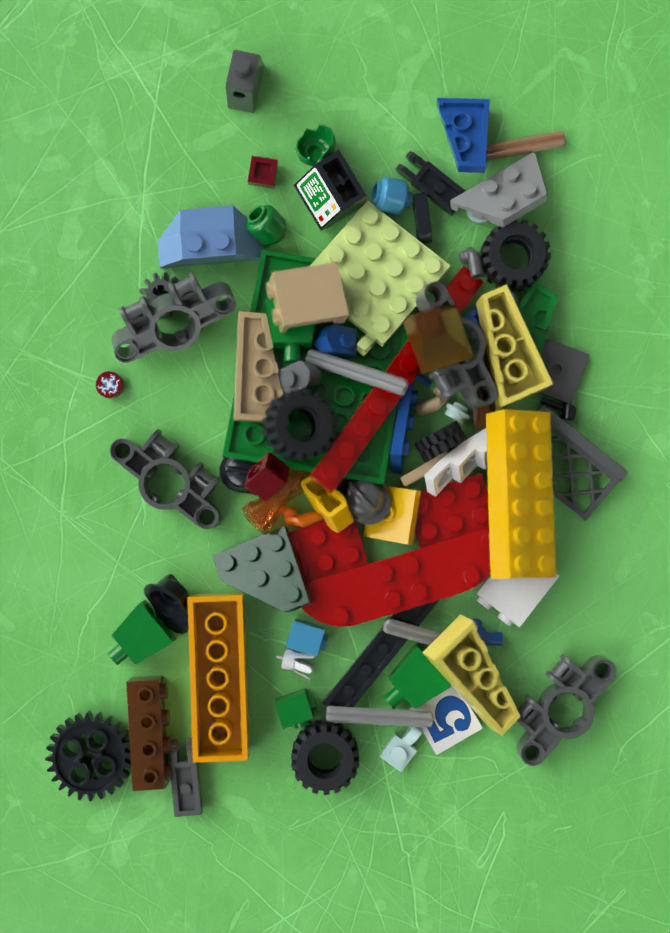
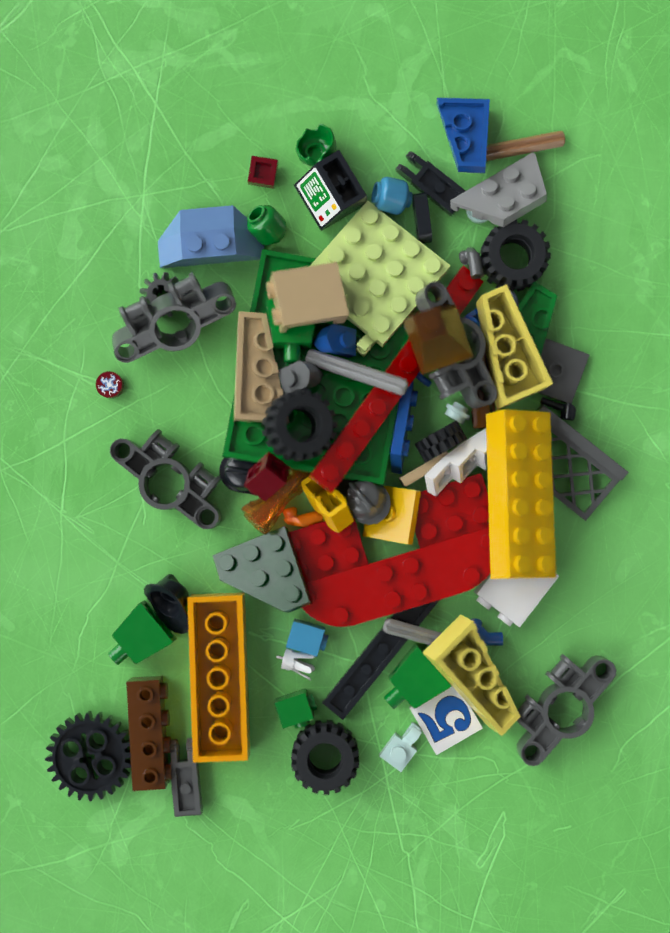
(244, 77): dark grey torso -> none
(379, 716): light grey axle -> none
(431, 405): tan arm -> none

